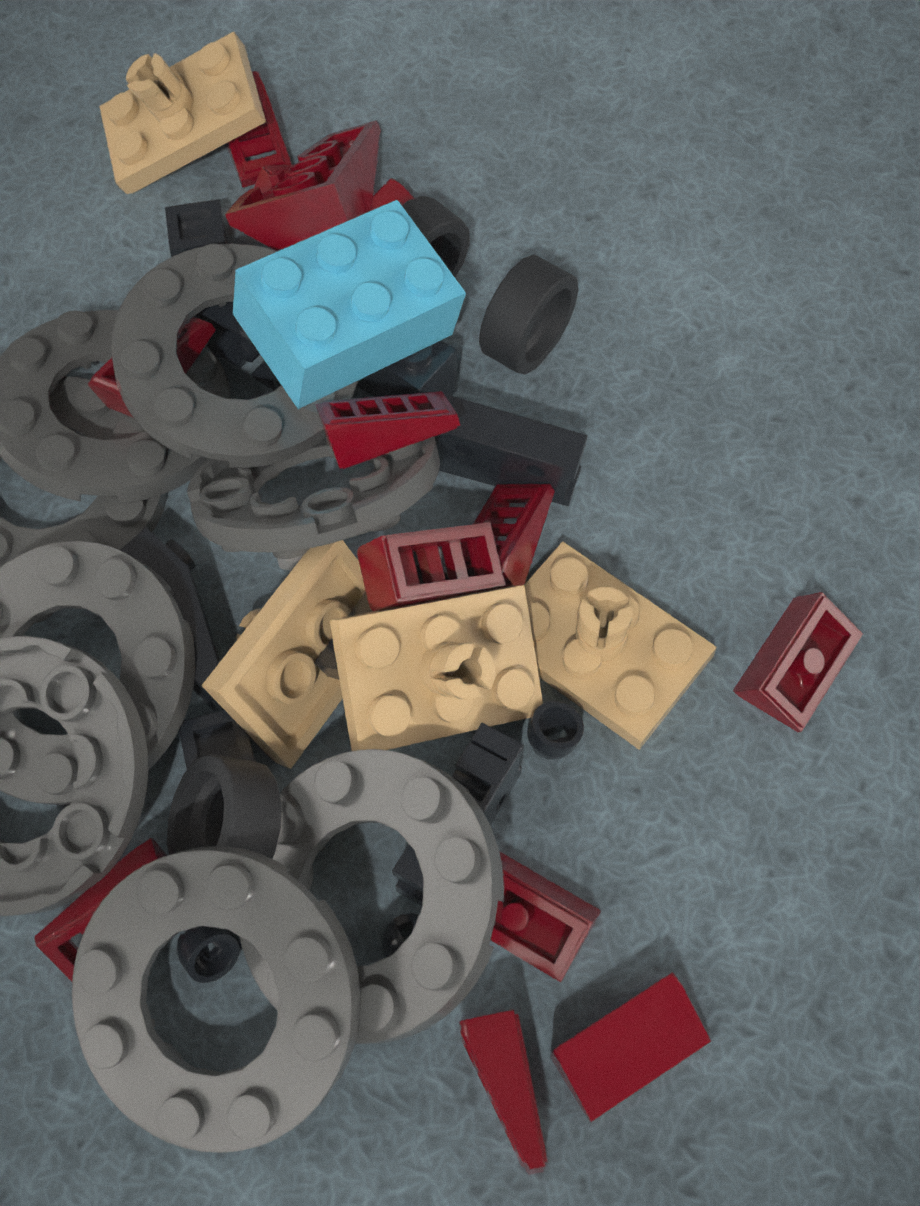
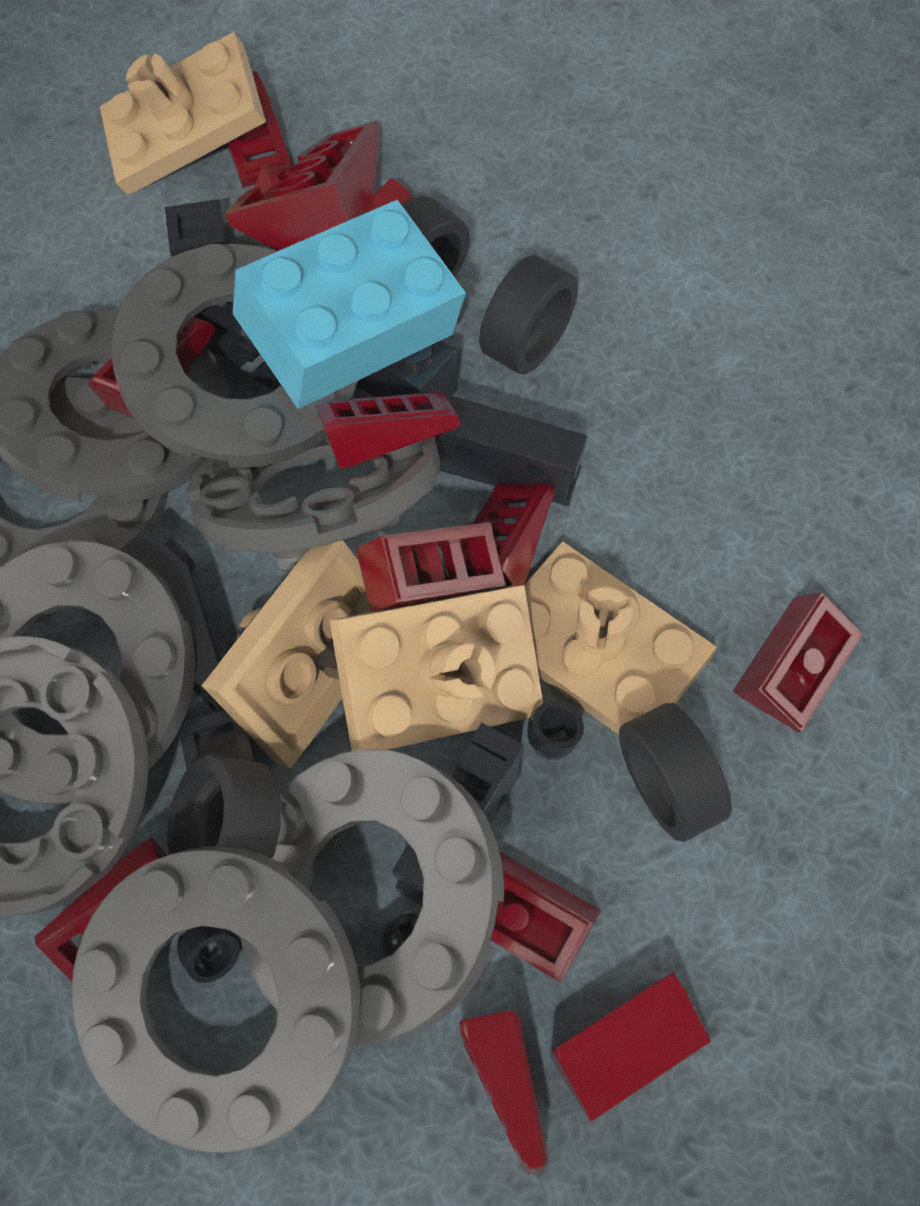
(675, 771): none -> black tyre

